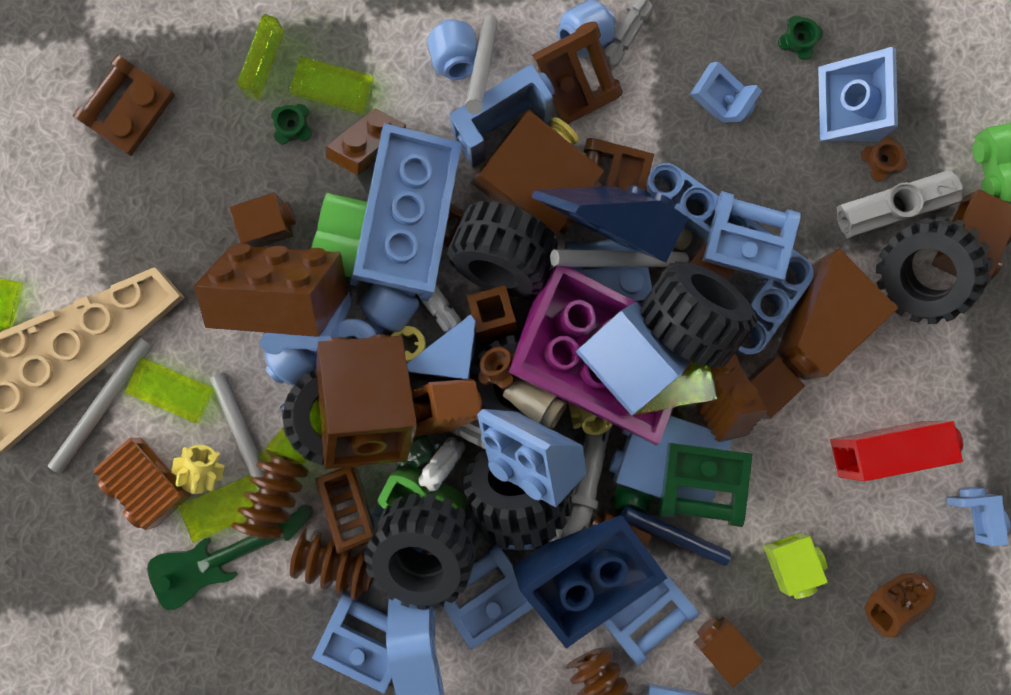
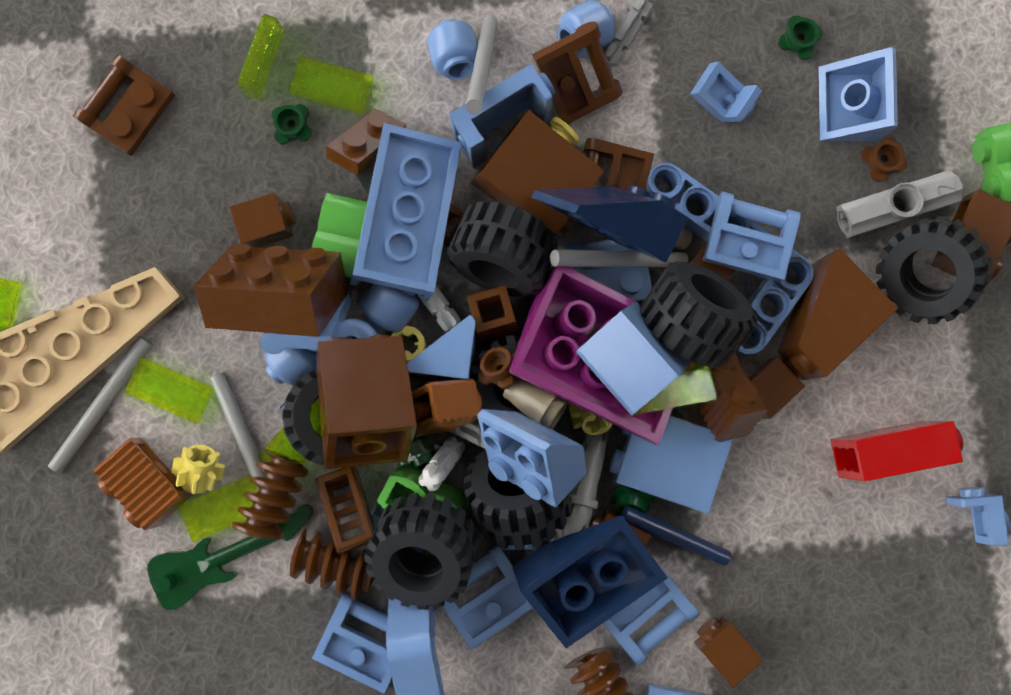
(706, 470): dark green plate -> none
(797, 565): lime brick -> none
(900, 604): reddish brown rock -> none

